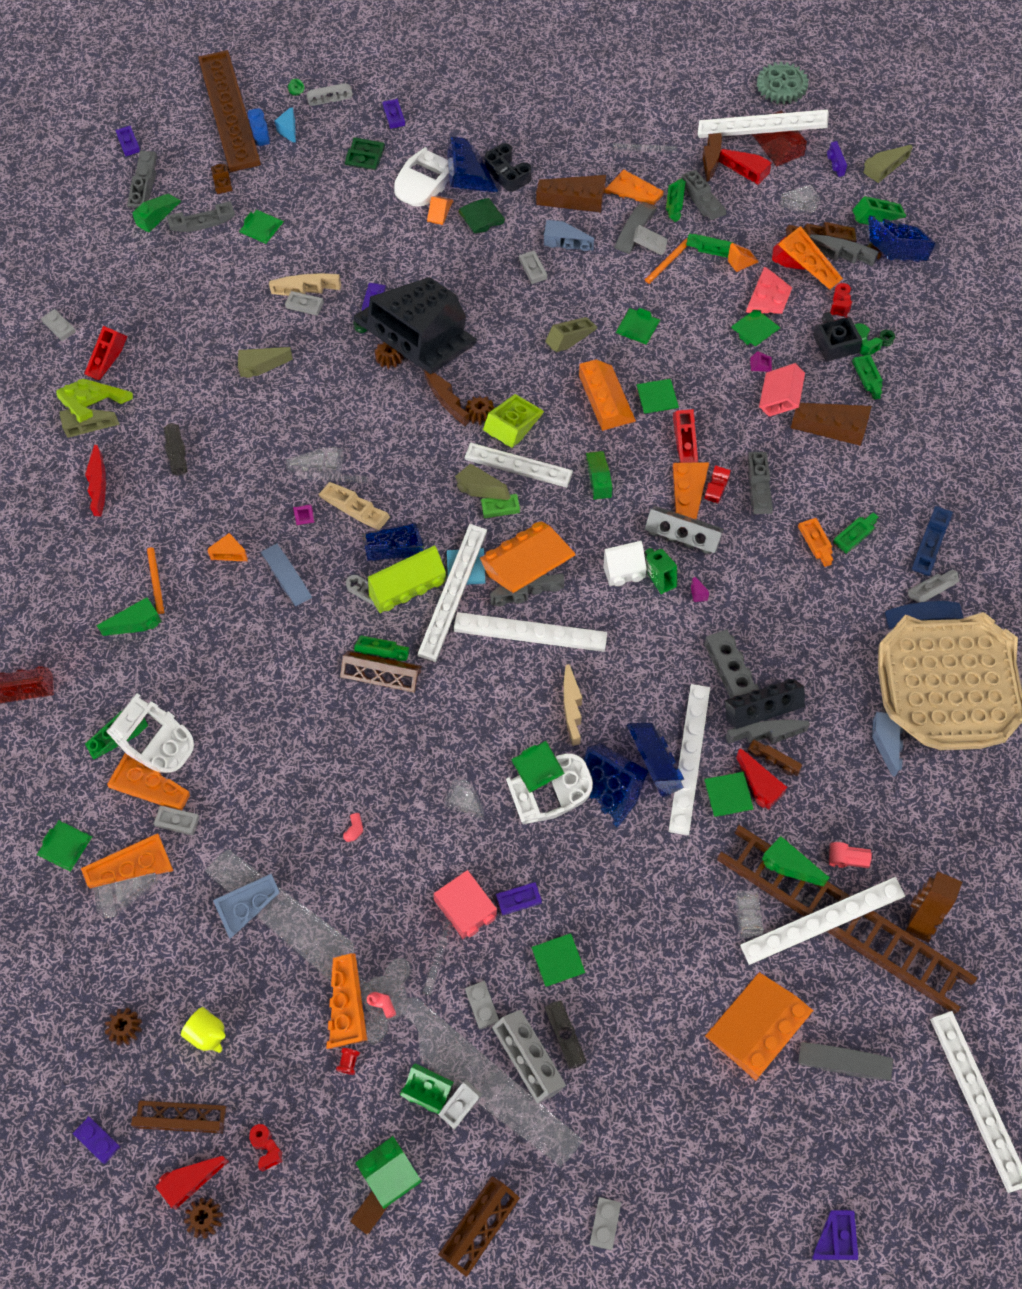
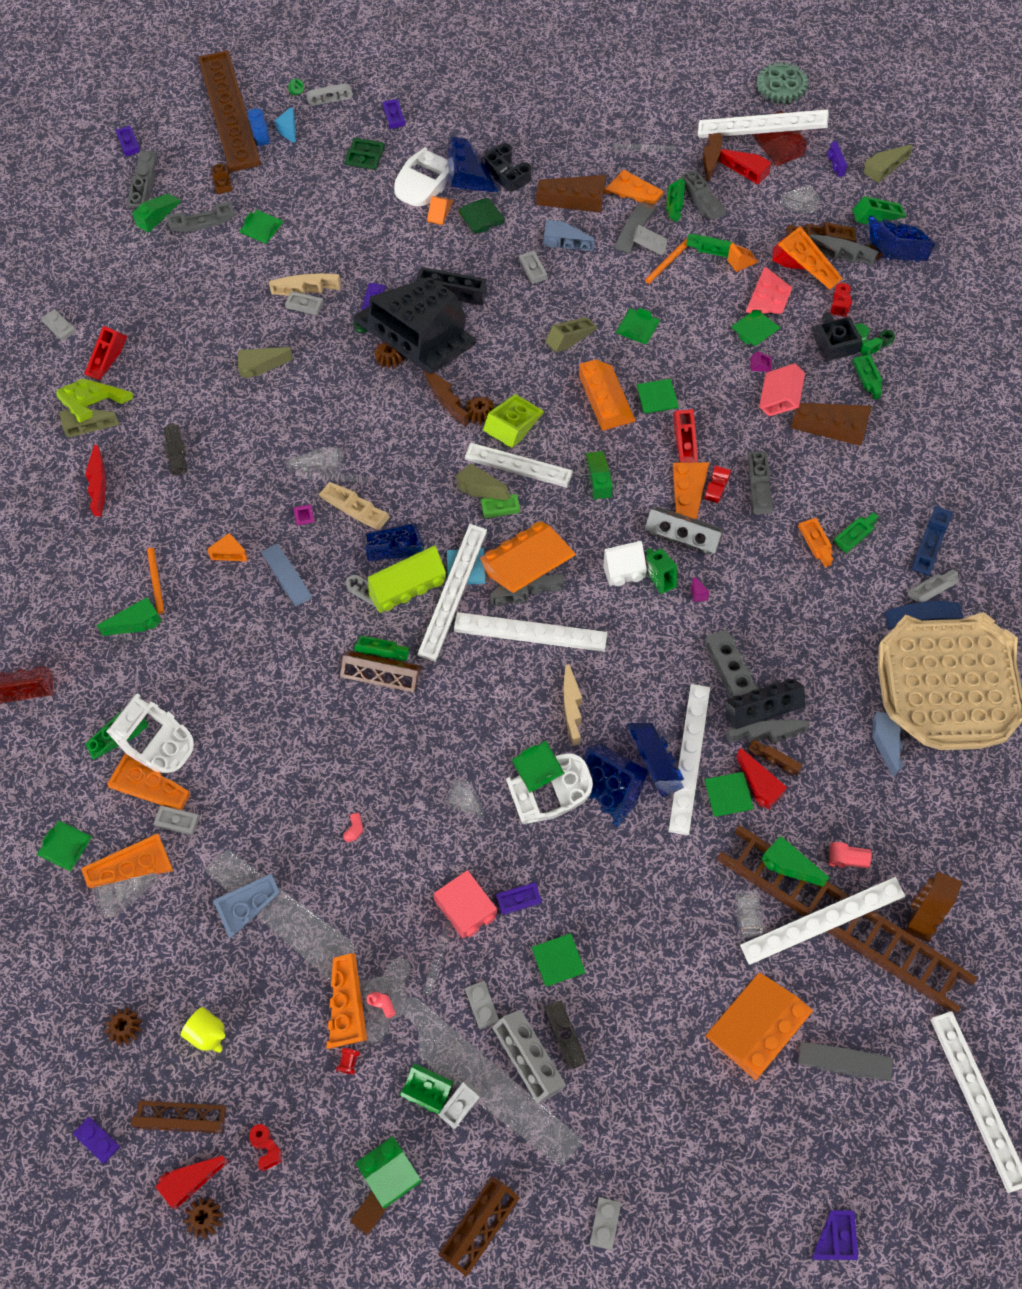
(466, 287): none -> black brick

